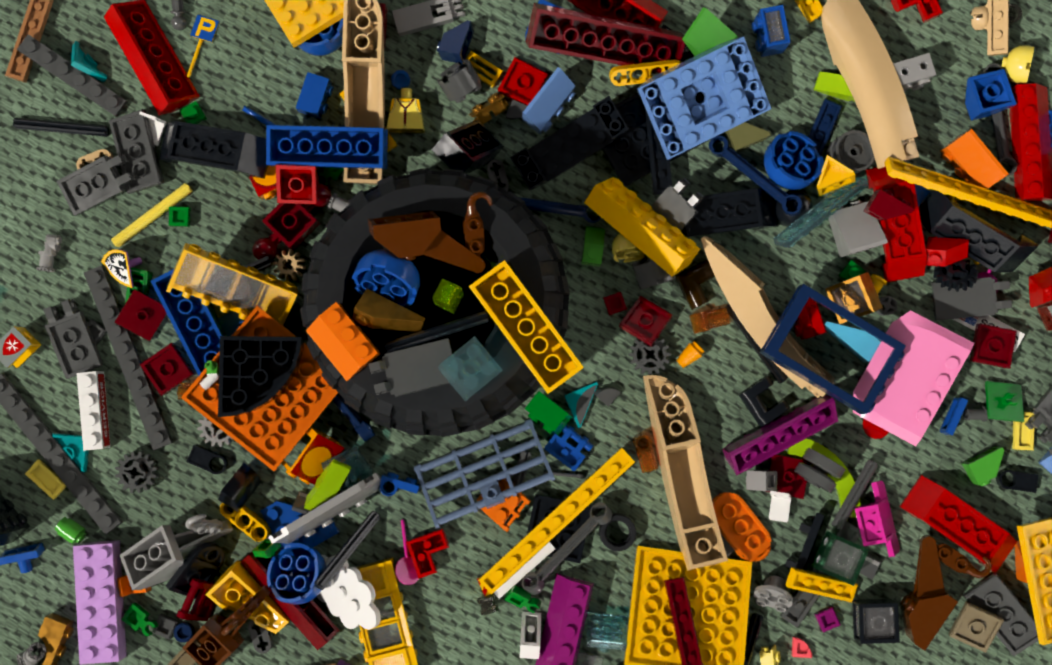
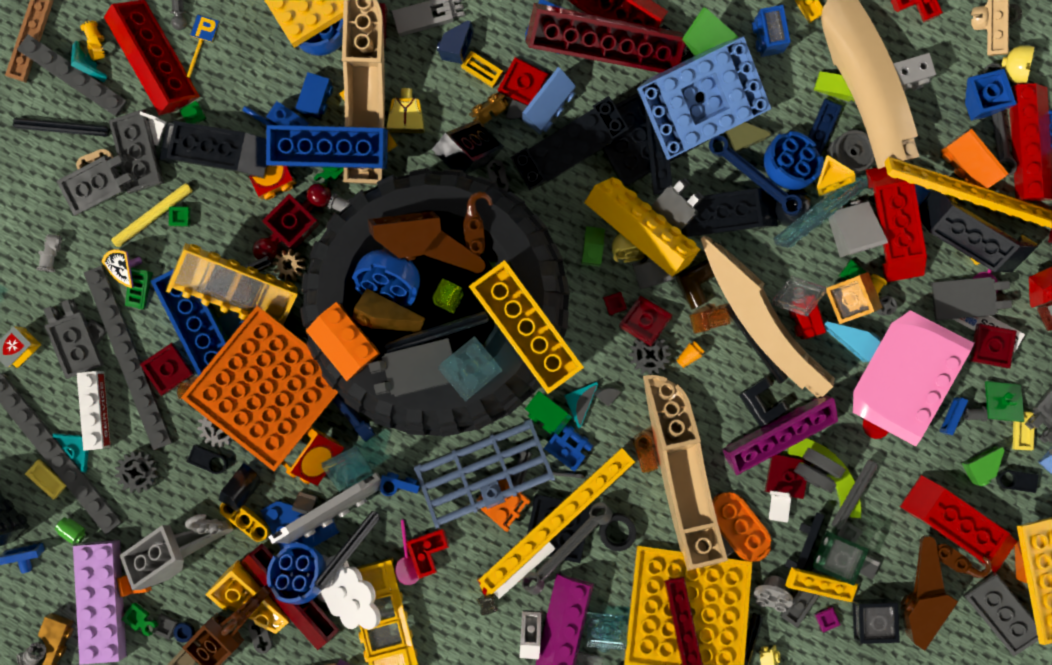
(94, 39): none -> yellow connector
(141, 315): dark red plate -> none
(197, 566): black tile -> none
(202, 606): dark red plate -> none
(212, 374): arm -> none
(255, 371): black brick -> none
(266, 549): green plate -> none
(285, 117): none -> blue plate
(297, 184): red slope -> none
(327, 484): lime slope -> none
(400, 79): blue tile -> none
(459, 81): dark grey brick -> none
(520, 598): green plate -> none
(559, 208): dark blue piece -> none
(646, 71): yellow beam -> none
(761, 480): light grey brick -> none
(783, 327): dark blue window -> none
(799, 296): none -> clear plate
(800, 648): coral tile -> none
(876, 521): dark pink plate -> none
(885, 206): dark red slope -> none
(946, 251): red slope -> none
(956, 275): black gear -> none
(976, 626): dark tan plate -> none

